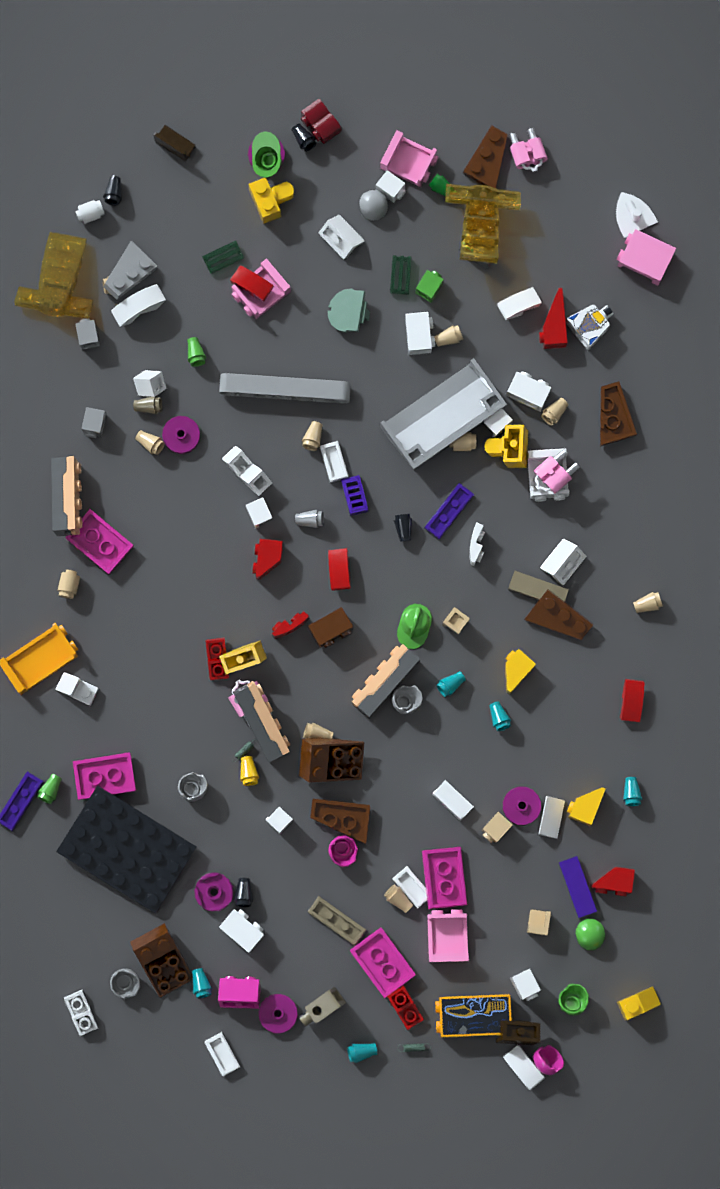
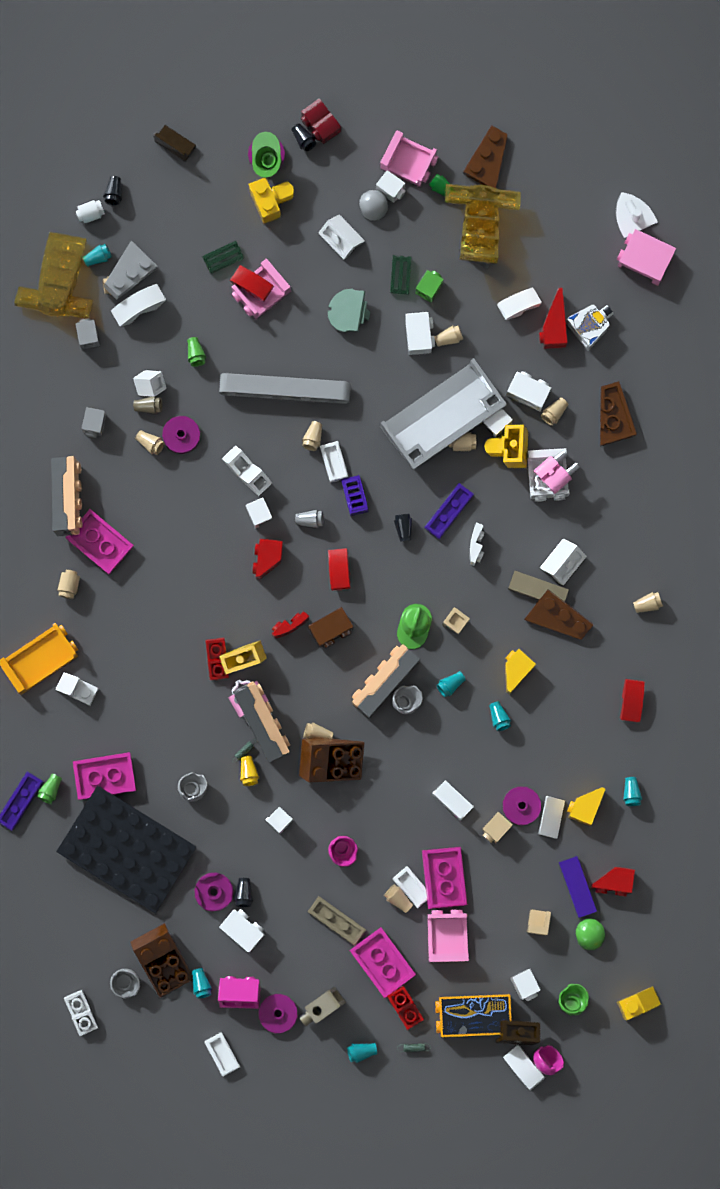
(97, 255): none -> teal cone
(344, 817): reddish brown wing -> none
(528, 152): bright pink piece -> none

